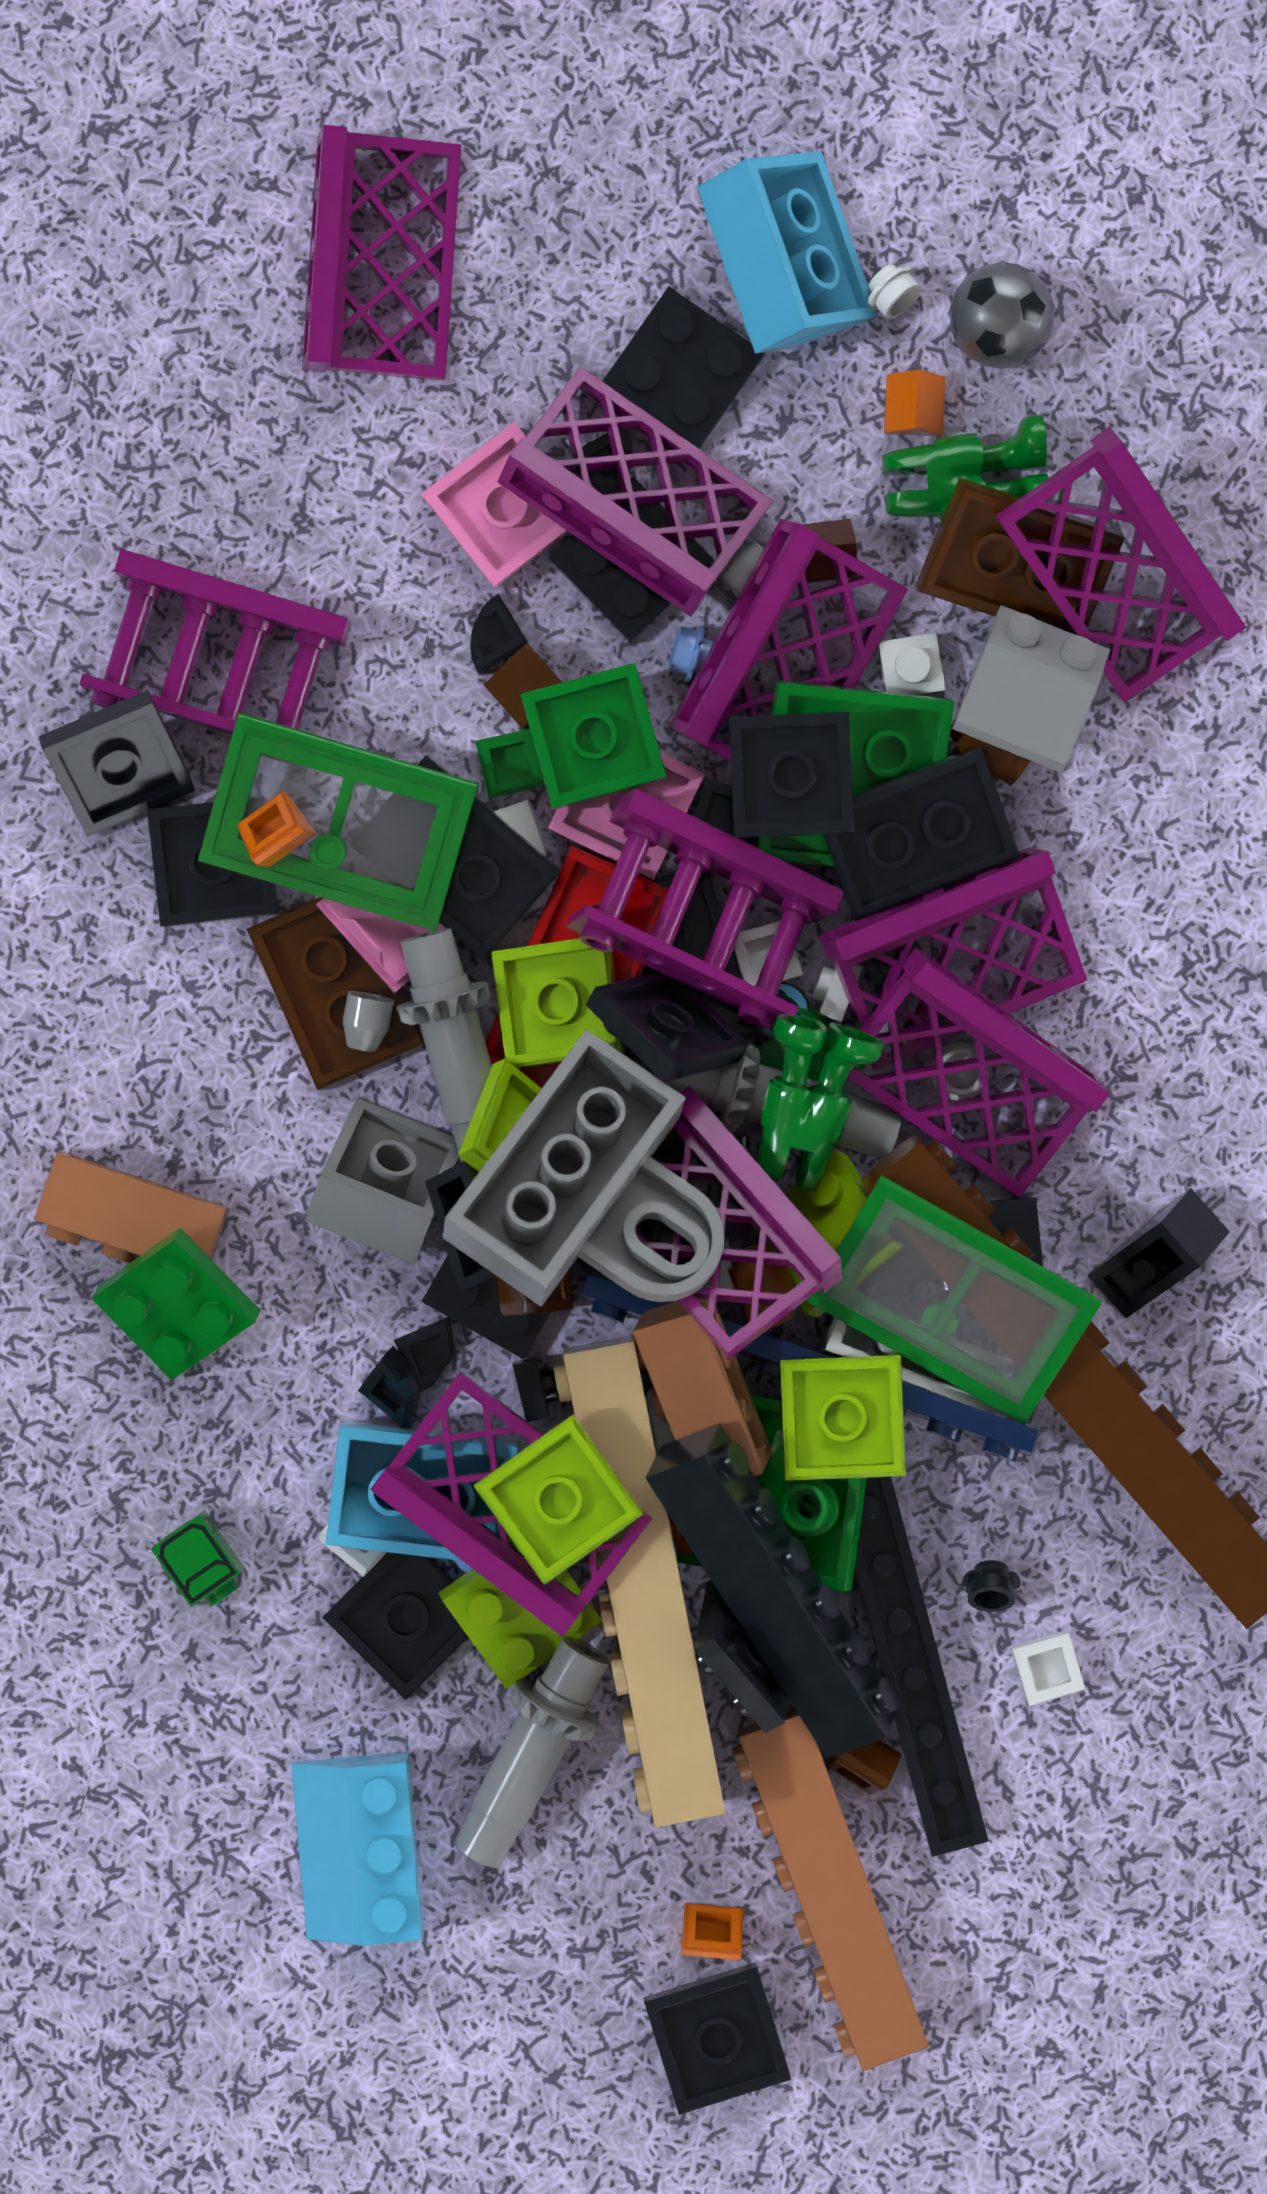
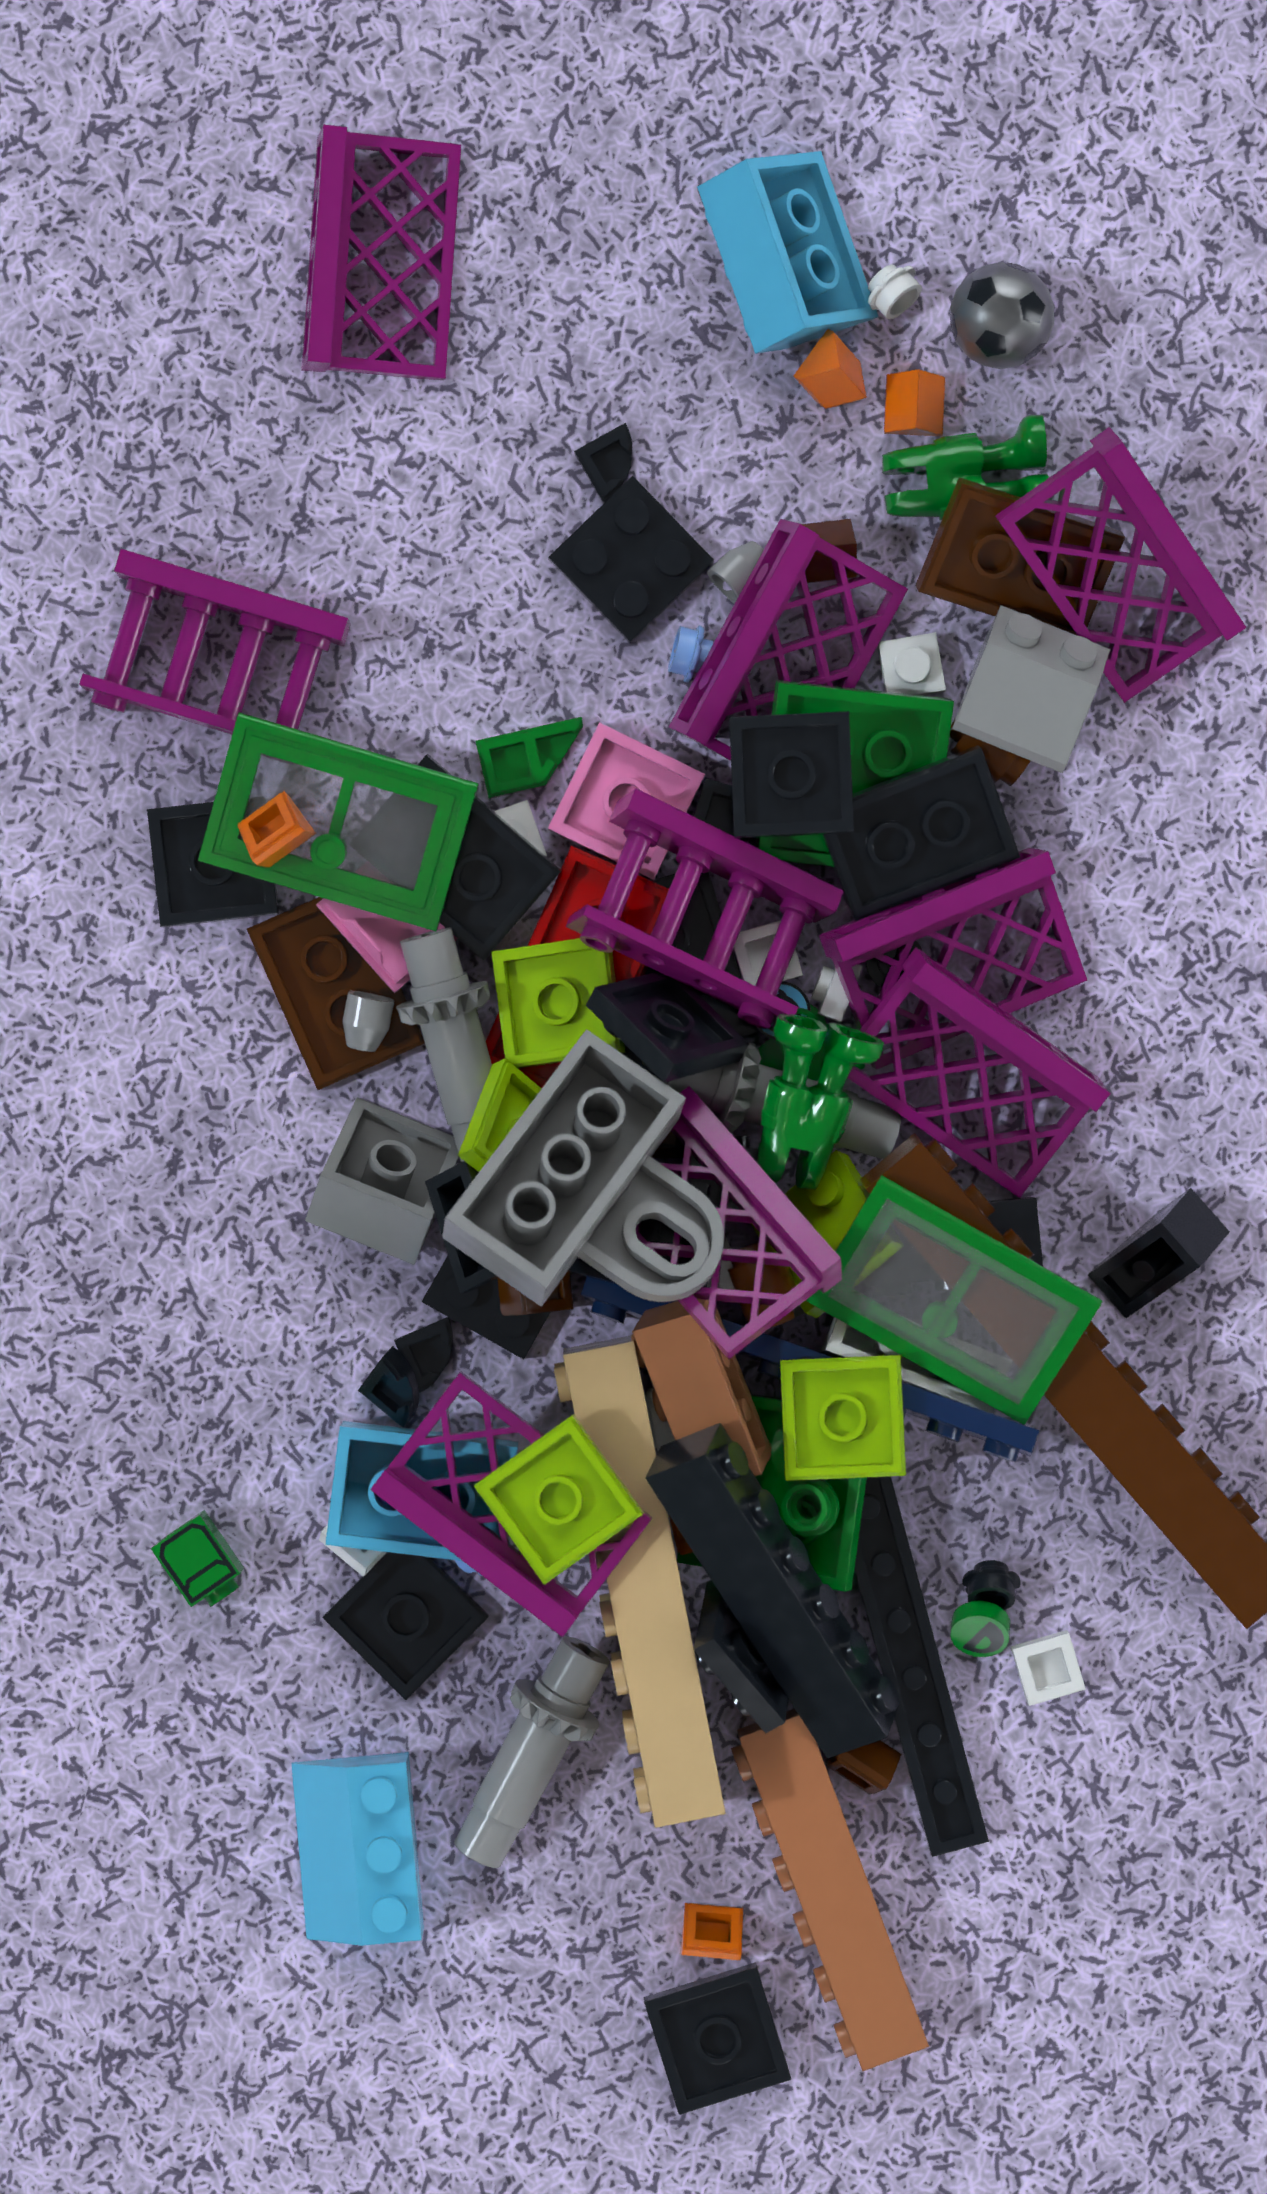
(117, 763): black plate -> none
(122, 1210): nougat brick -> none
(176, 1304): green plate -> none
(486, 518): bright pink plate -> none
(494, 635): black tile -> none
(505, 1631): lime plate -> none
(519, 675): reddish brown slope -> none
(535, 1388): black plate -> none
(593, 736): green plate -> none
(599, 517): magenta fence -> none
(683, 367): black plate -> none
(831, 373): none -> orange slope
(960, 1084): white plate -> none
(980, 1629): none -> green tile

